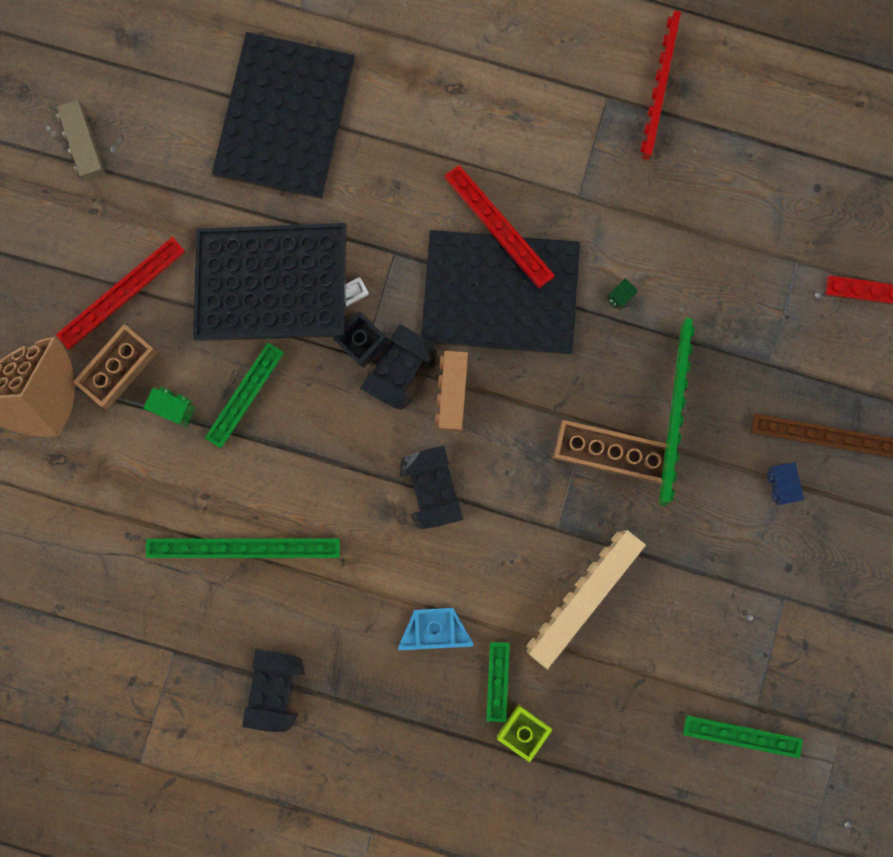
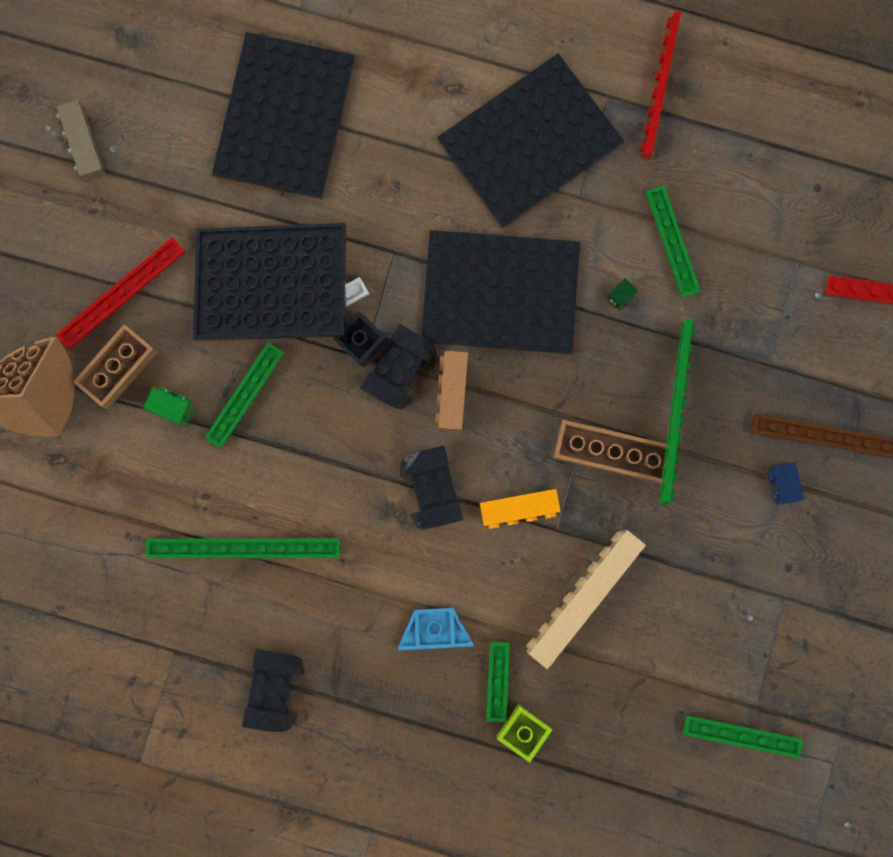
(499, 226): red plate -> none
(520, 507): none -> light orange brick
(530, 140): none -> black plate
(672, 242): none -> green plate

